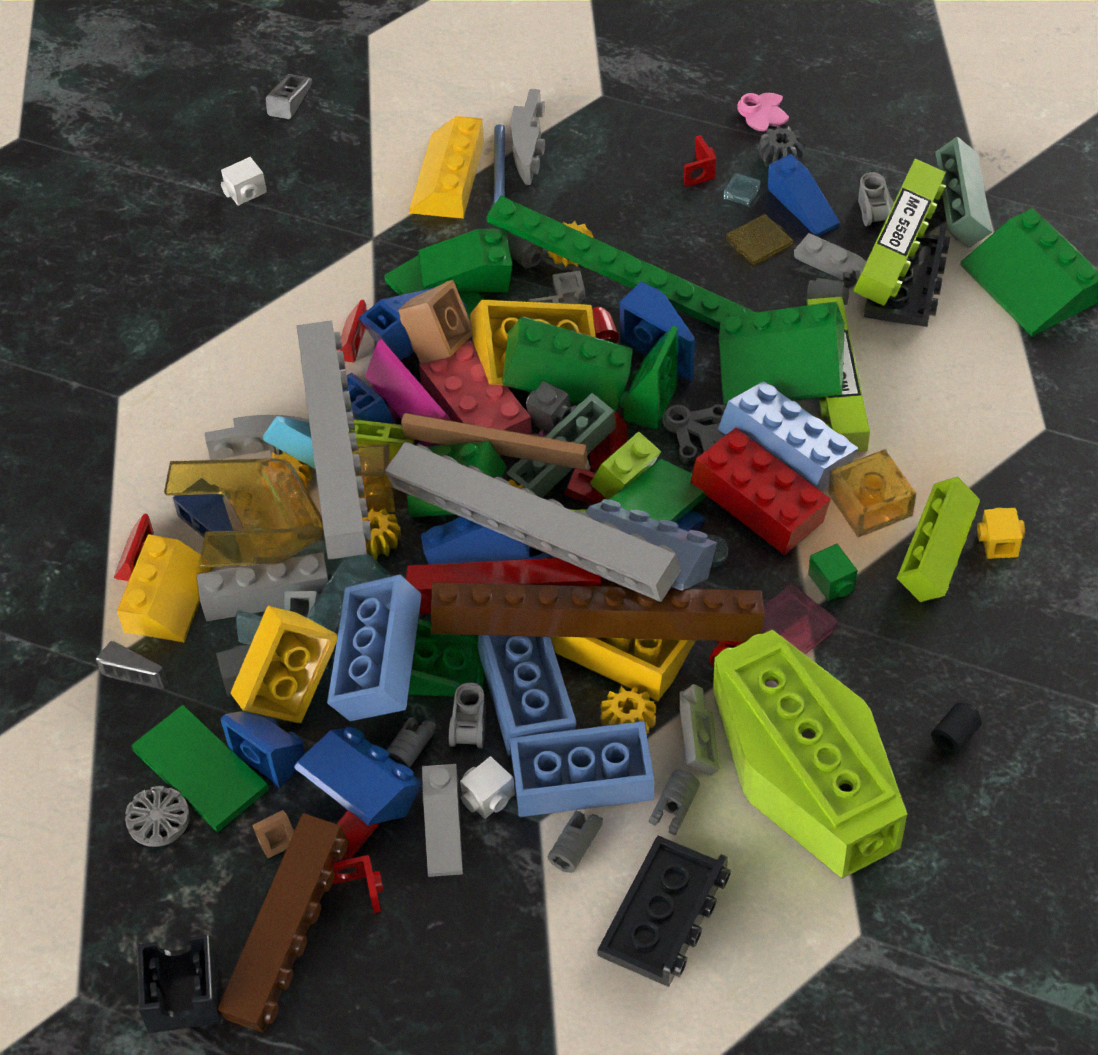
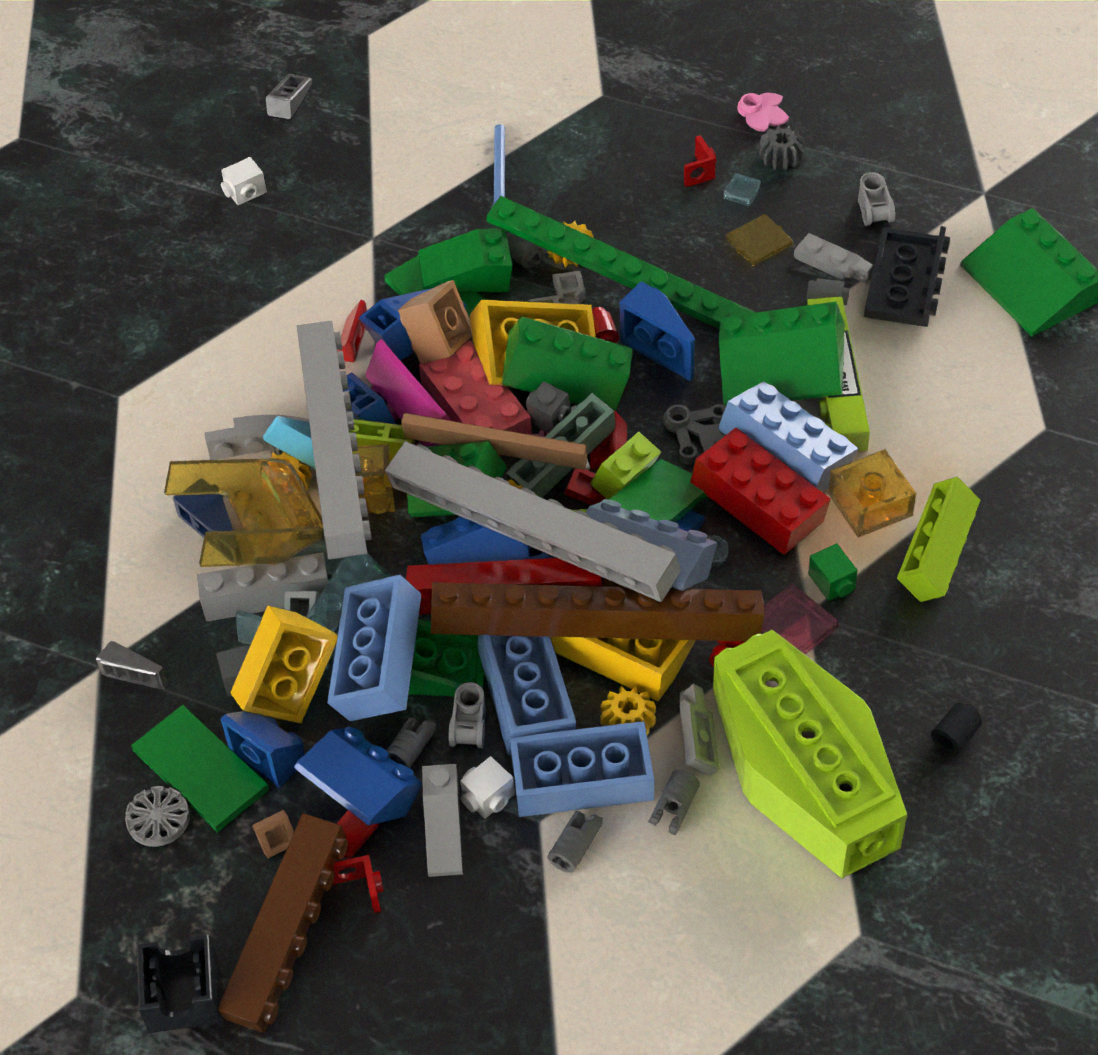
(133, 548): red slope -> none
(162, 590): yellow slope -> none
(384, 532): yellow gear -> none
(449, 168): yellow slope -> none
(527, 136): light grey slope -> none
(653, 383): green slope -> none
(664, 911): black bracket -> none
(801, 195): blue slope -> none
(899, 233): lime brick -> none
(964, 192): sand green brick -> none
(1001, 532): yellow brick -> none

